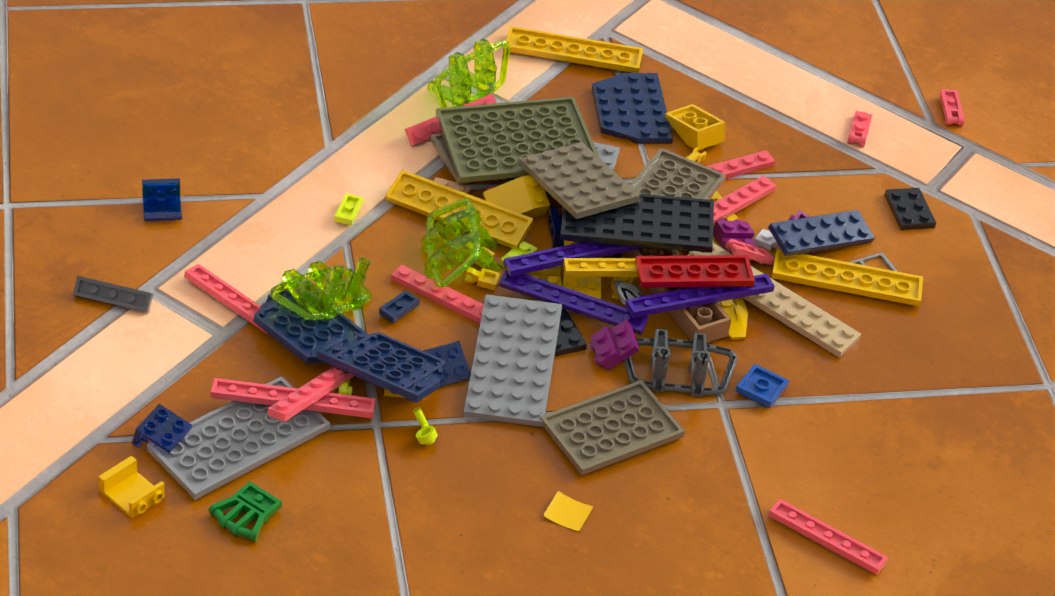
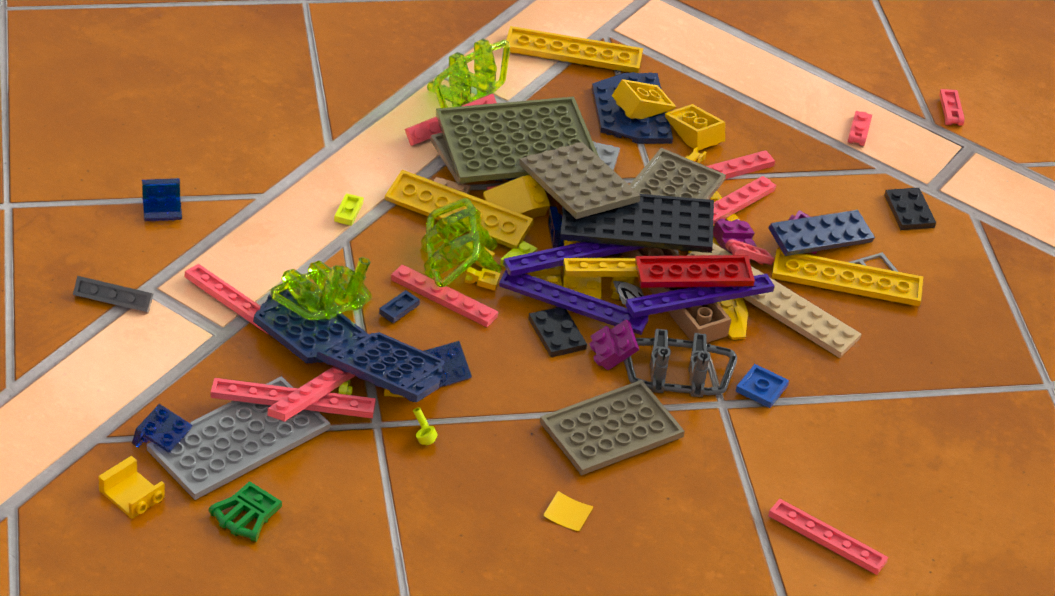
(513, 360): light grey plate -> none
(641, 99): none -> yellow slope
(766, 240): white plate -> none

